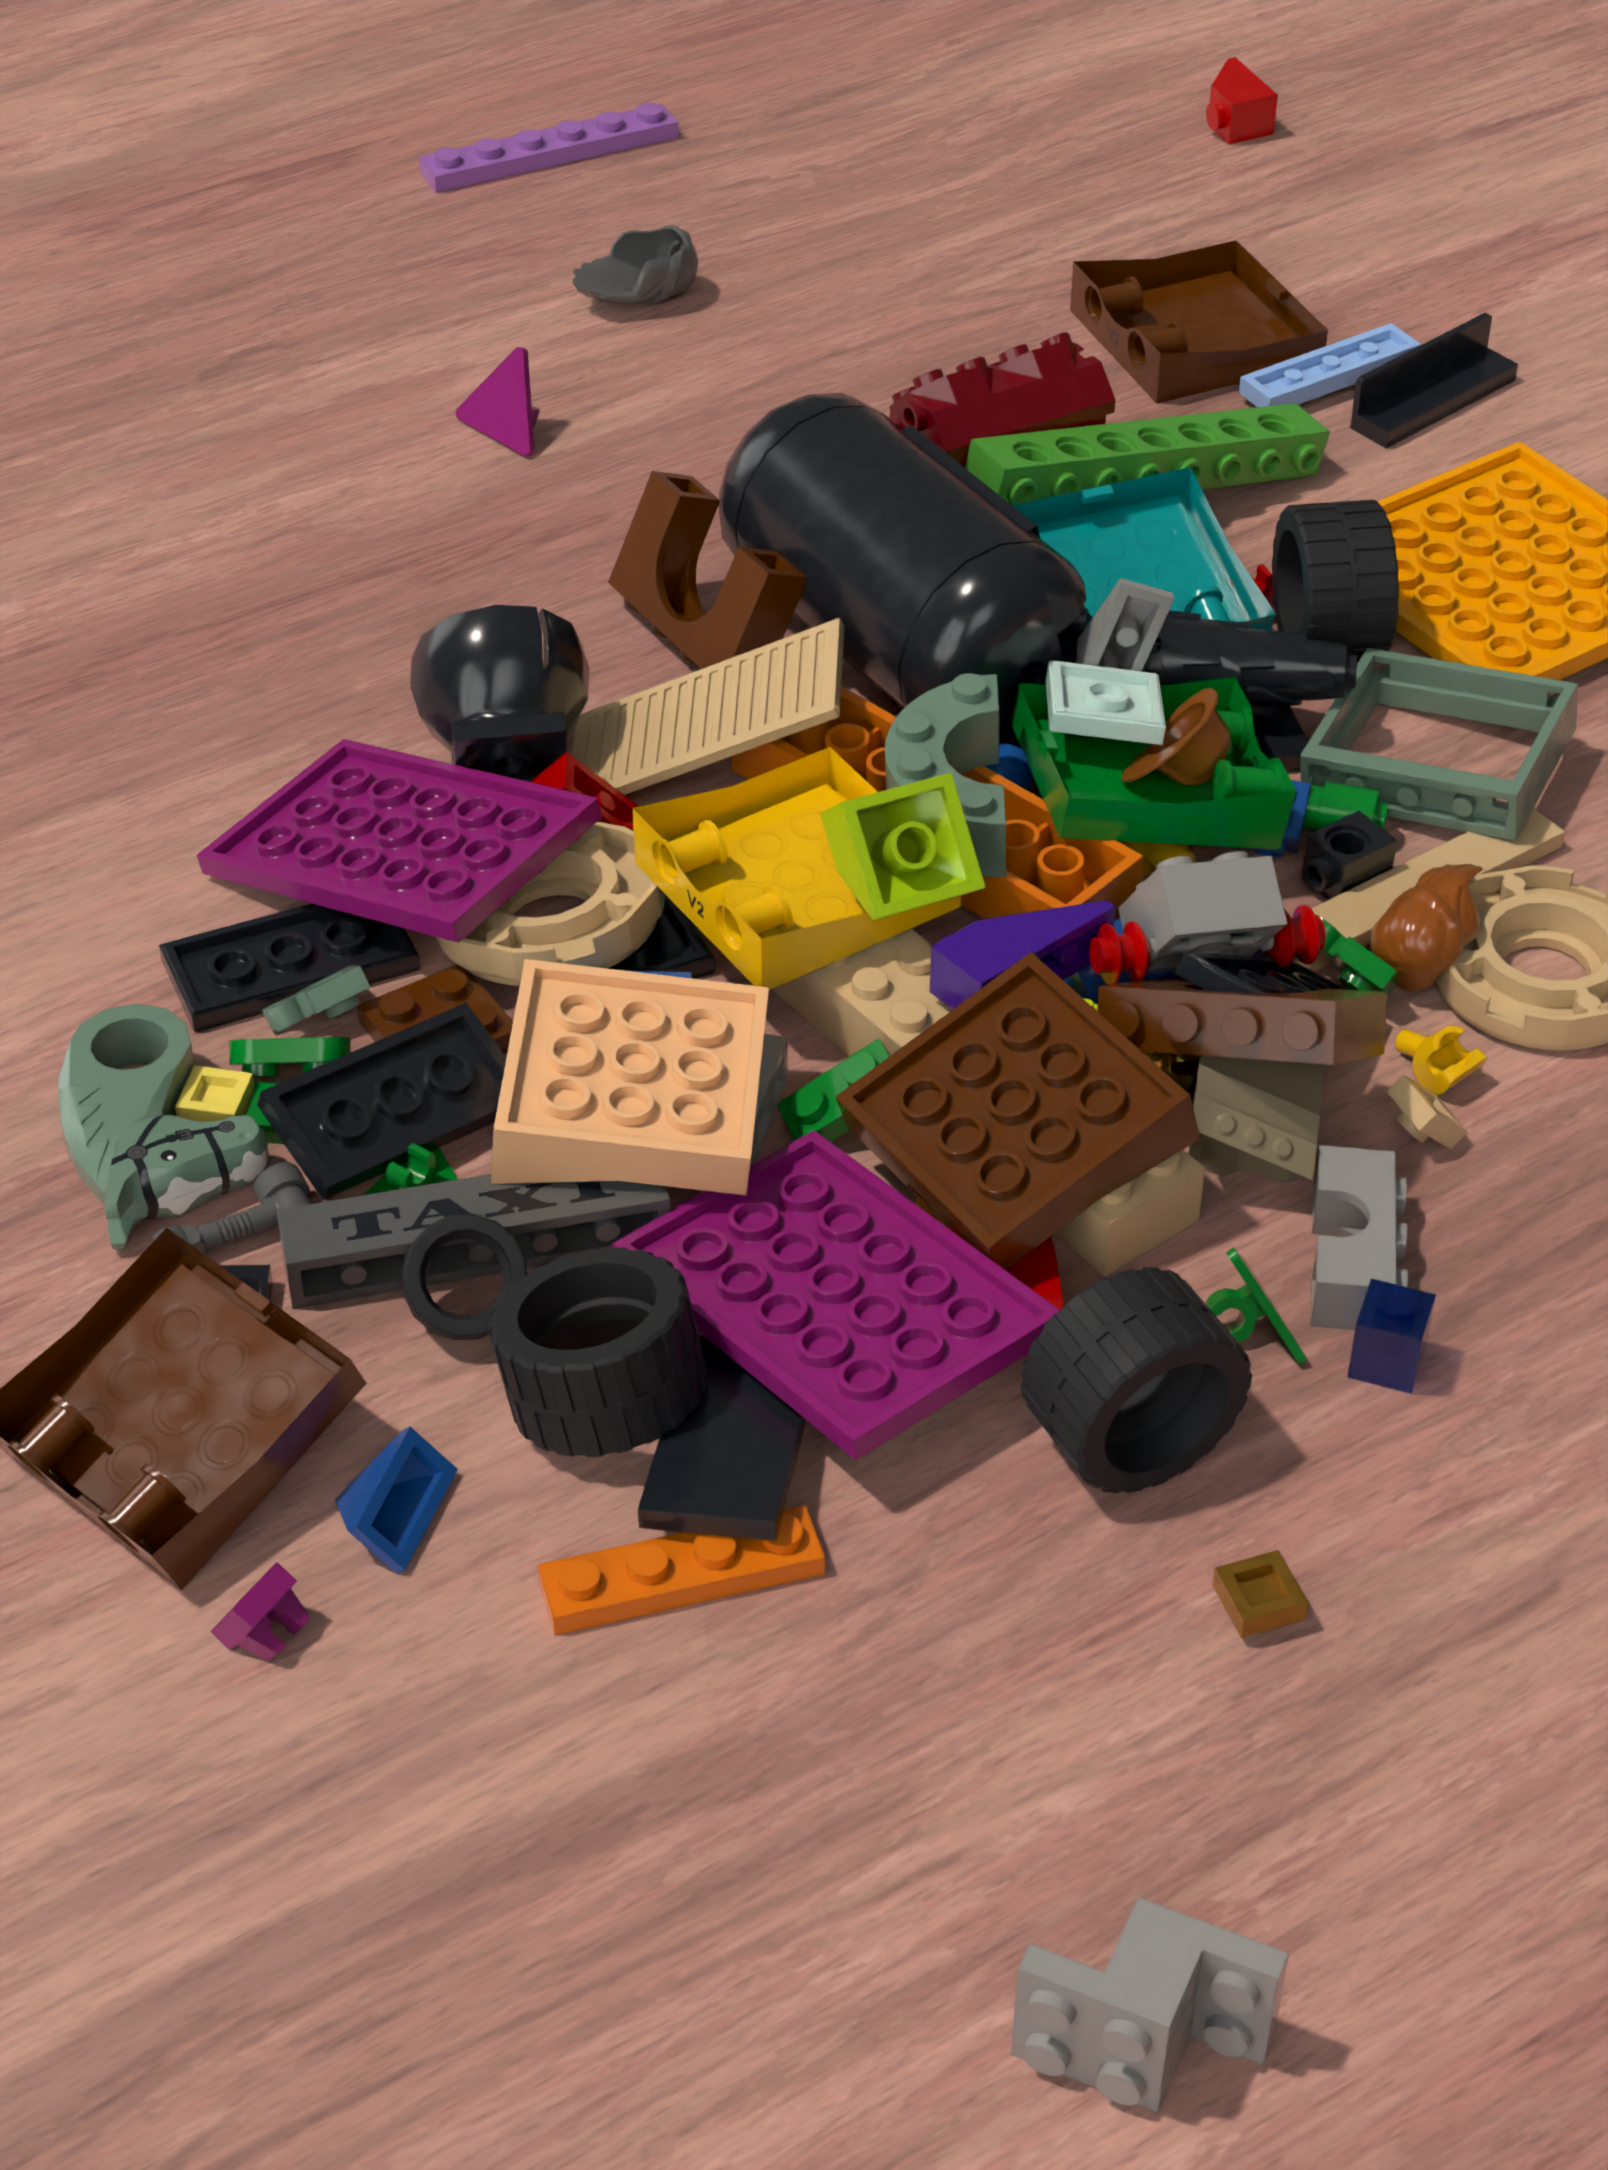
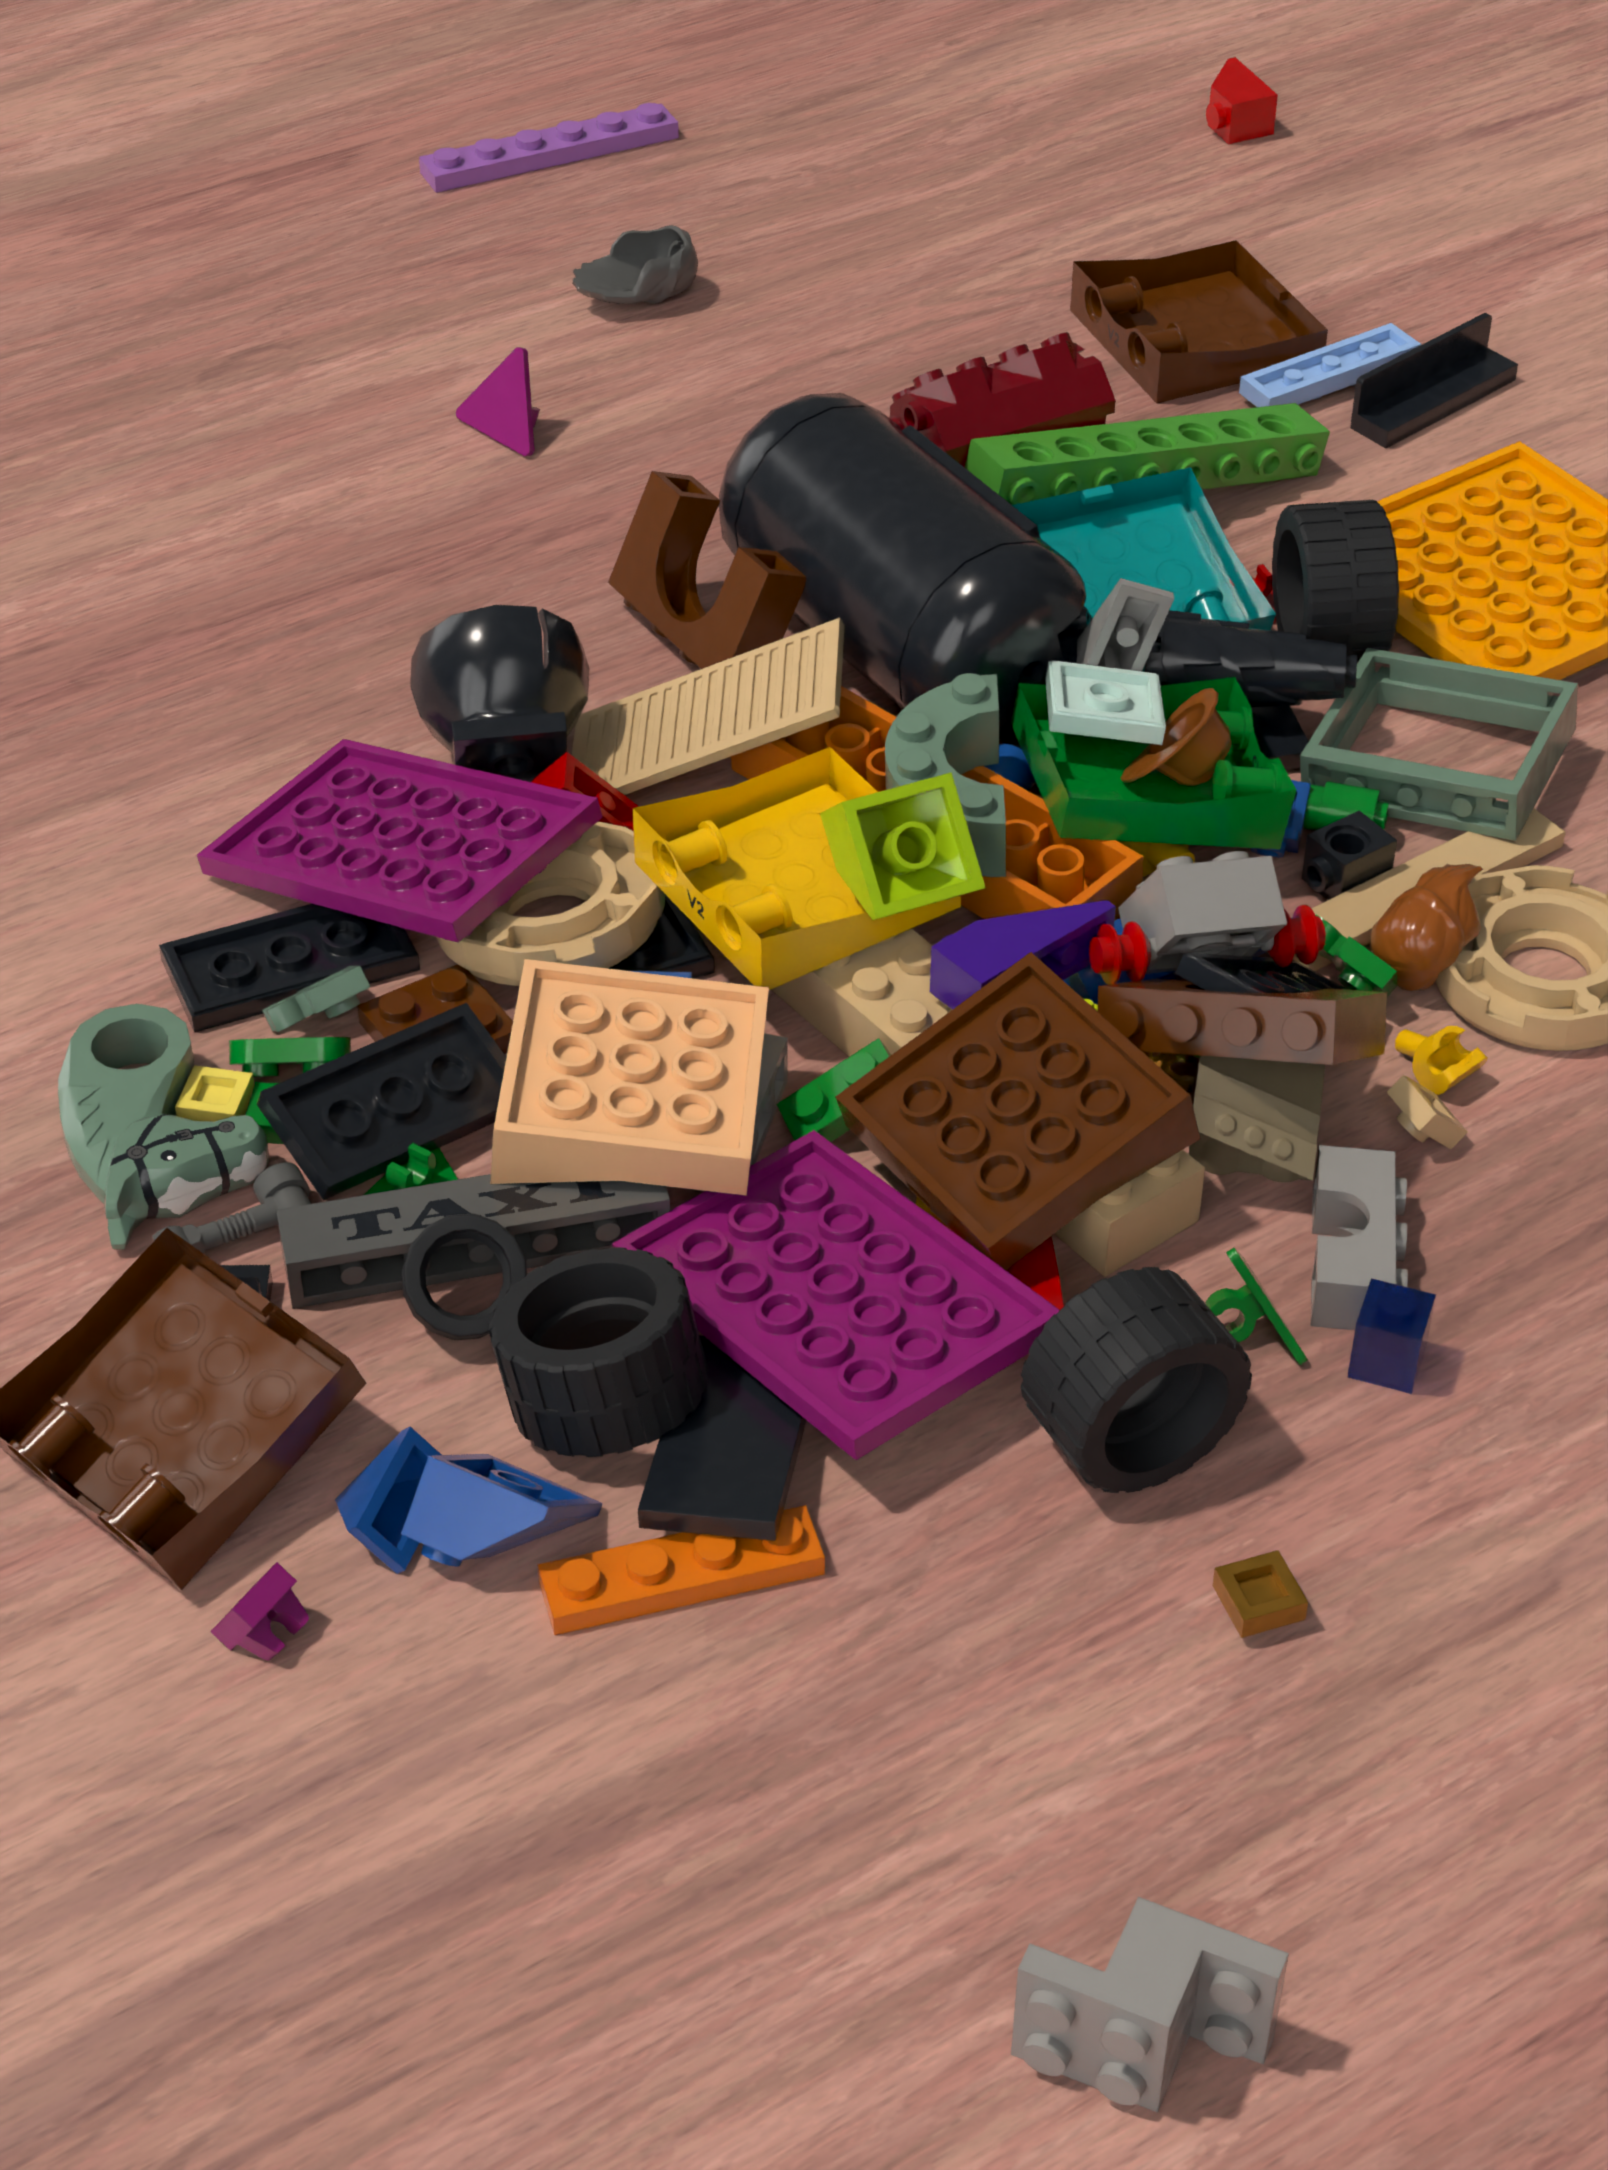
(487, 1506): none -> blue slope

